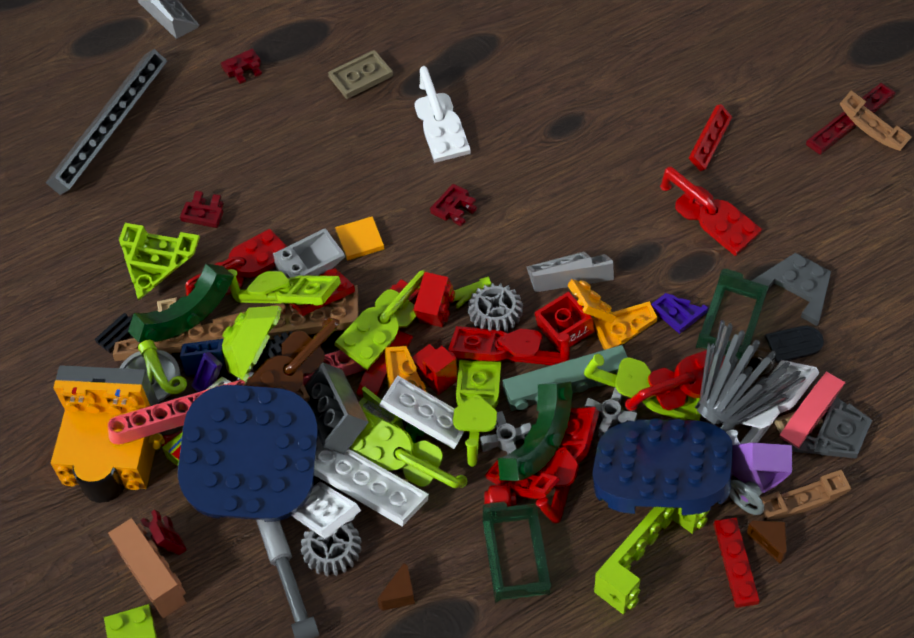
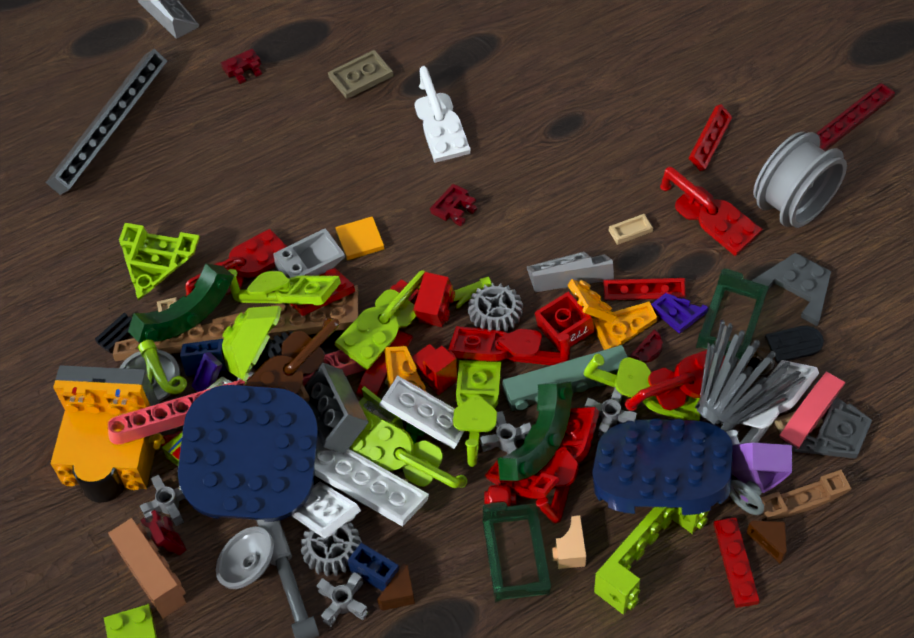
(163, 493): none -> light grey pin
(201, 214): dark red plate -> none
(244, 558): none -> light grey dish
(335, 593): none -> light grey pin
(372, 566): none -> dark blue brick
(570, 548): none -> light nougat arch
(630, 229): none -> tan tile
(643, 288): none -> red slope
(649, 348): none -> dark red tile
(799, 179): none -> light grey wheel
(872, 124): medium nougat slope -> none

